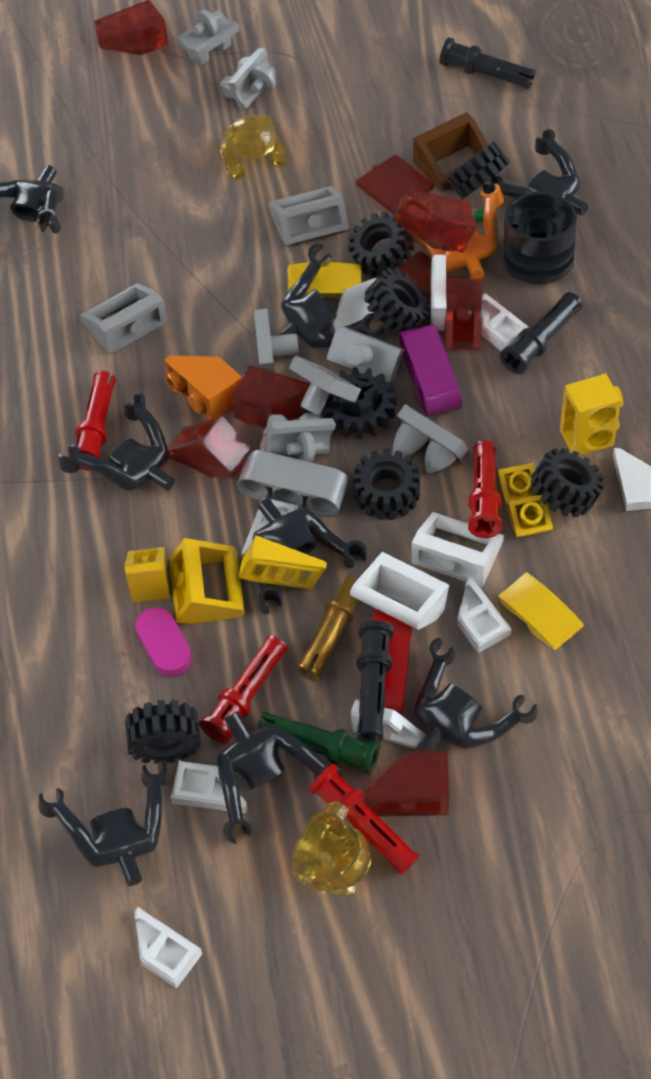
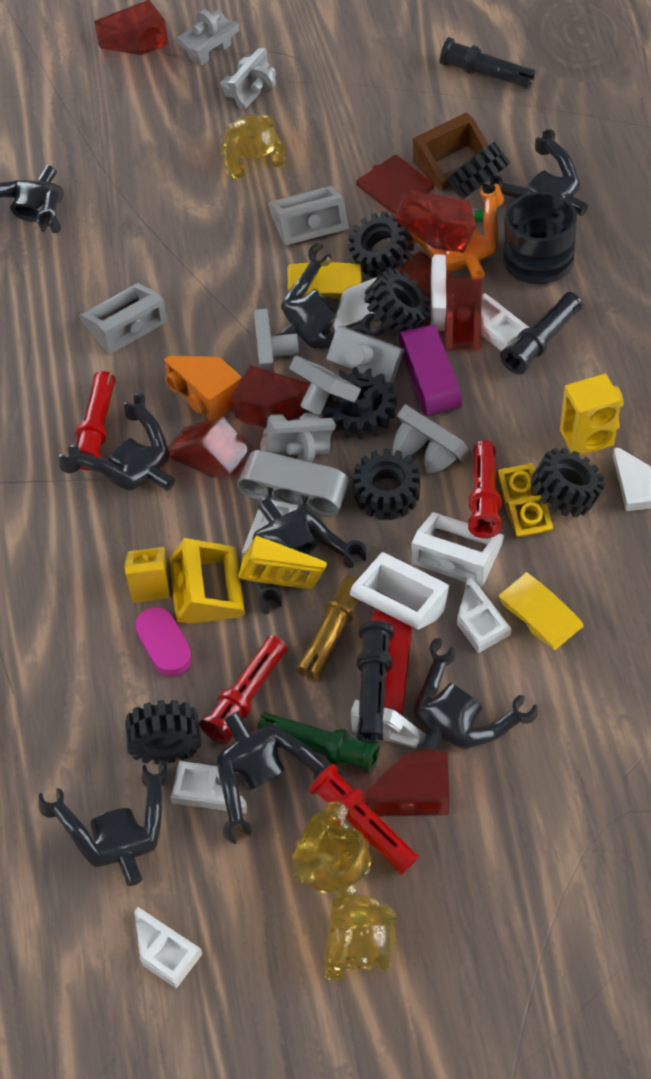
(359, 935): none -> clear yellow helmet

